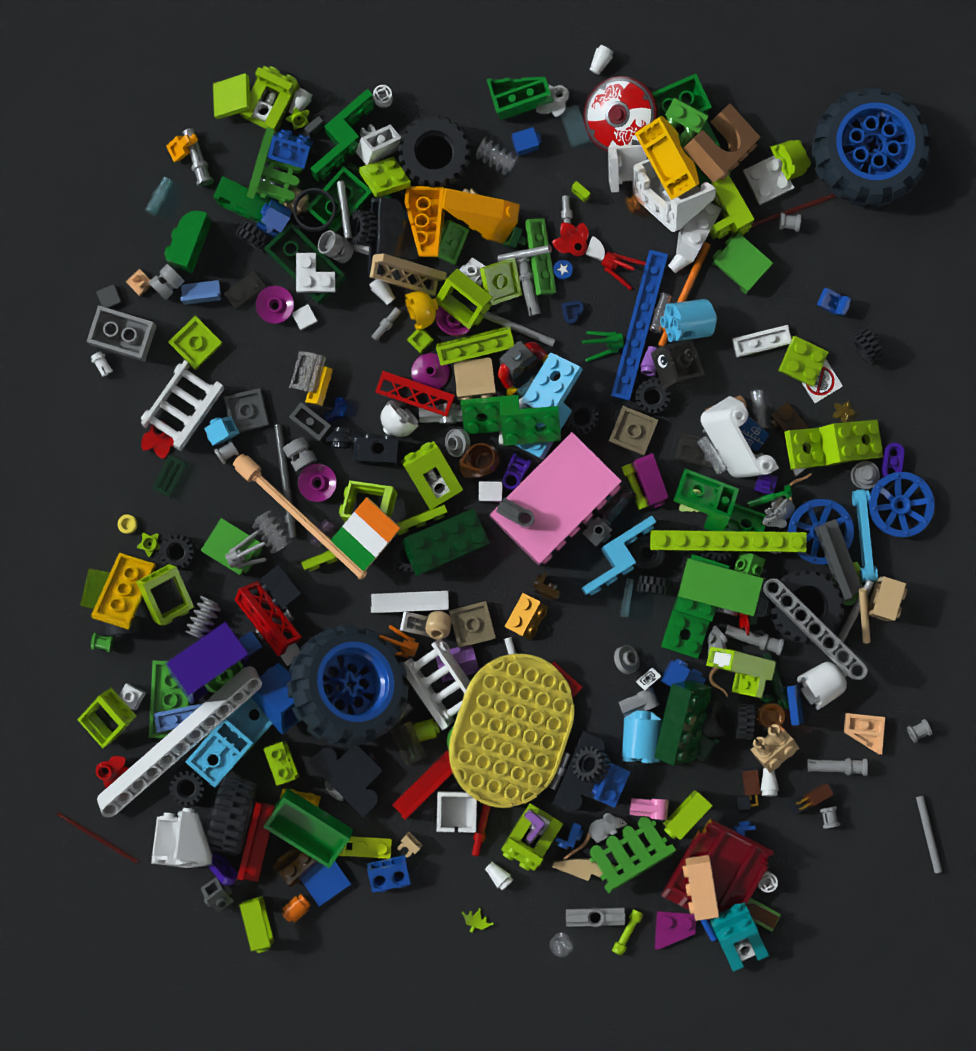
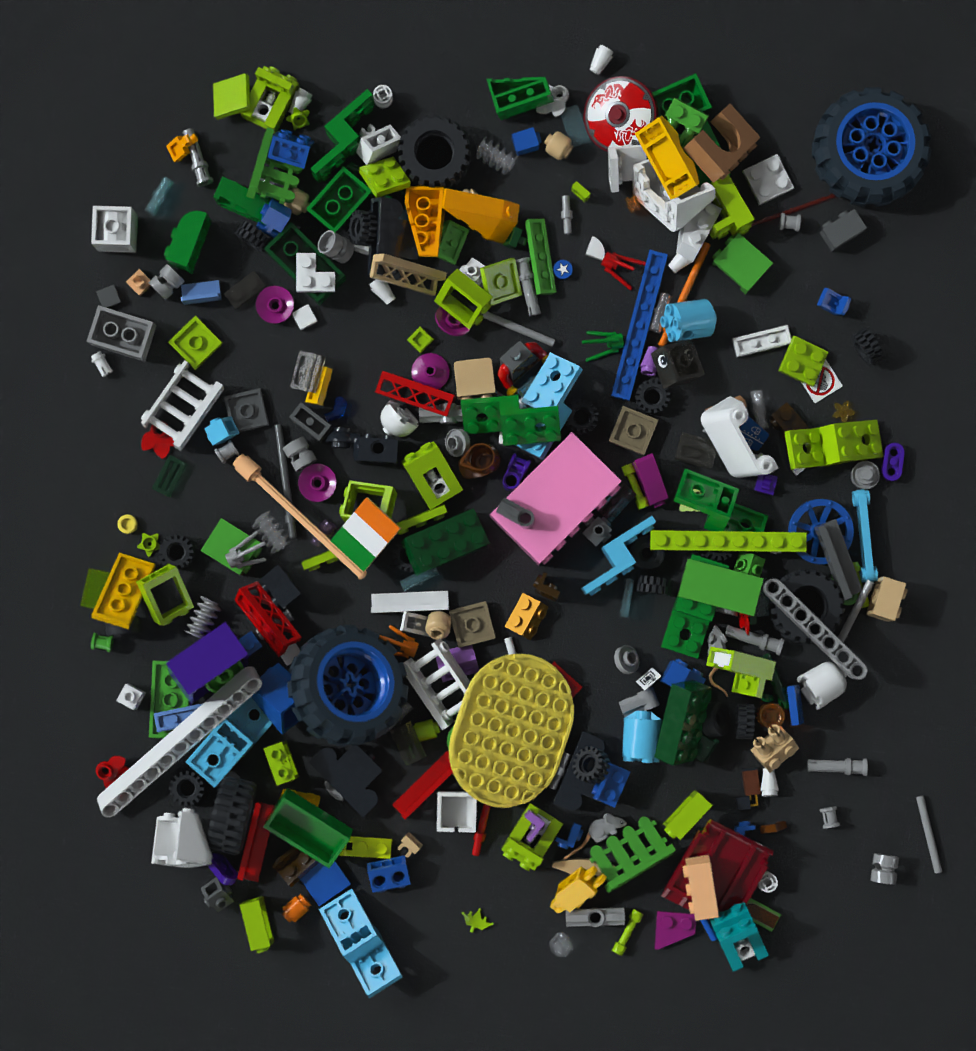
(96, 837): clear red piece -> none
(114, 229): none -> white brick
(115, 708): lime window -> none
(308, 191): black tyre -> none
(314, 127): dark grey tile -> none
(344, 209): light grey bar -> none
(360, 943): none -> medium azure bracket
(386, 324): light grey bar -> none
(412, 580): none -> clear light blue pin
(421, 308): yellow cylinder -> none
(475, 345): lime fence -> none
(490, 492): white panel -> none
(499, 876): white cone -> none
(526, 253): light grey bar -> none
(558, 145): none -> tan head
(570, 236): red plate -> none
(571, 311): dark blue tile -> none
(576, 889): none -> yellow hinge
(652, 808): bright pink piece -> none
(712, 455): clear pin -> none
(771, 497): green piece -> none
(780, 825): none -> reddish brown tile
(781, 510): light grey animal -> none
(793, 158): lime cylinder -> none
(811, 798): piece -> none
(842, 230): none -> dark grey brick
(864, 615): tan bar -> none
(866, 730): light nougat wing -> none
(884, 868): none -> light grey wheel
(905, 504): blue wheel -> none
(919, 730): light grey bush -> none

